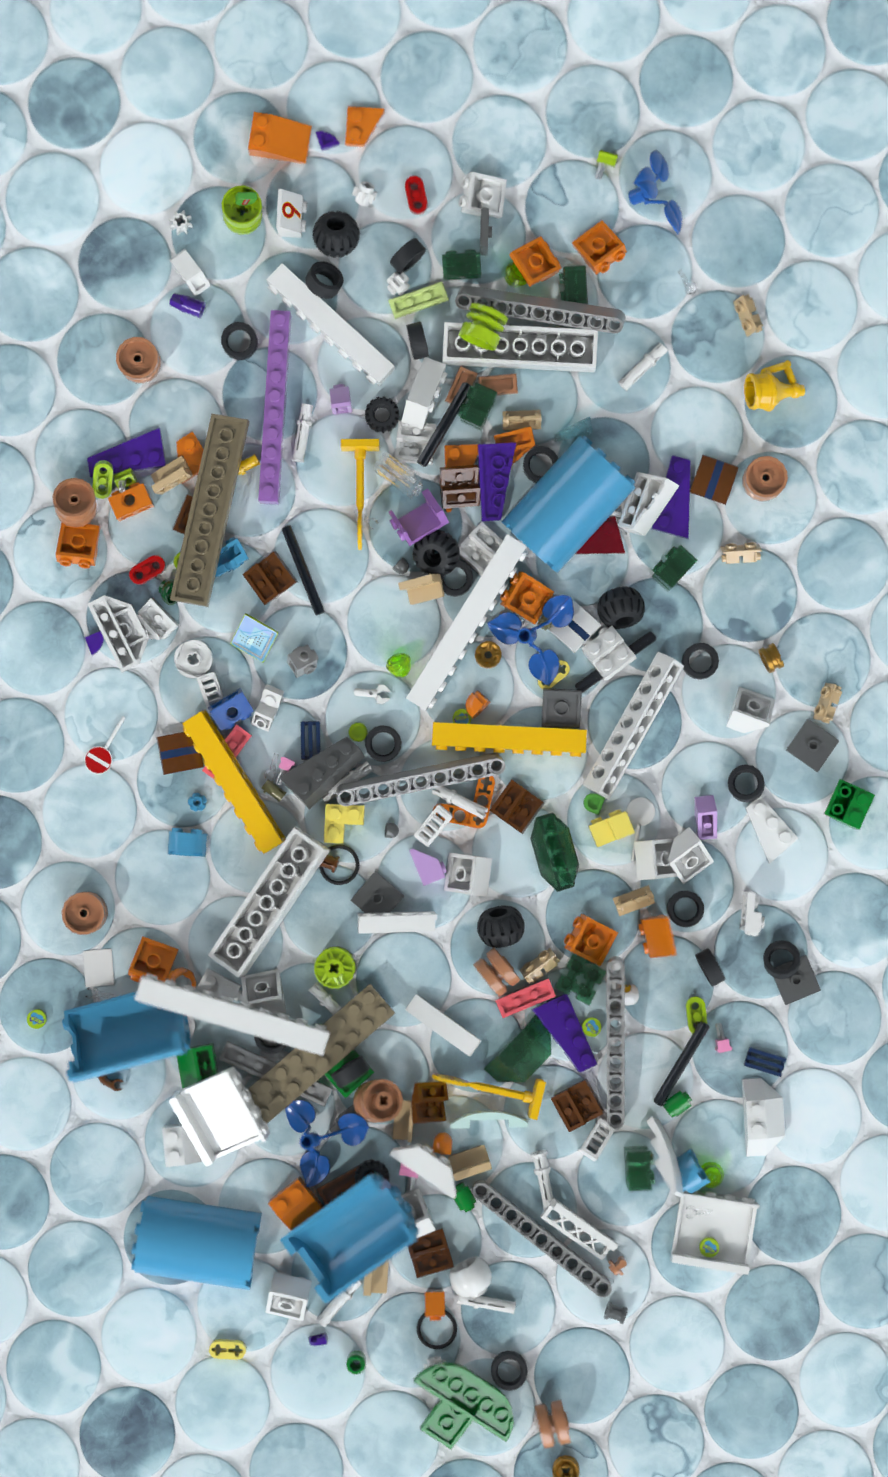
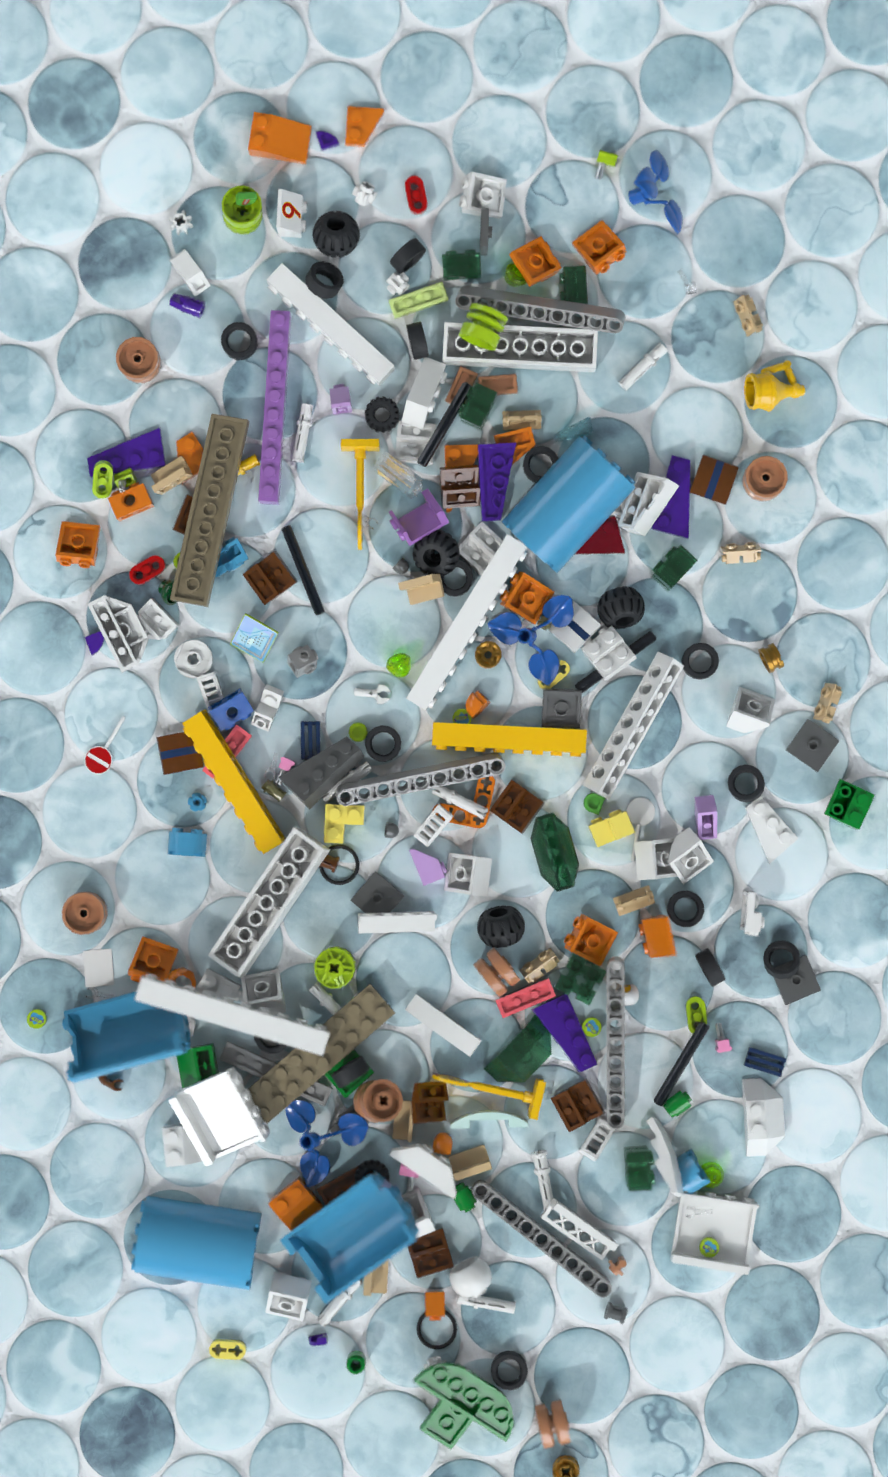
(74, 502): nougat wheel -> none

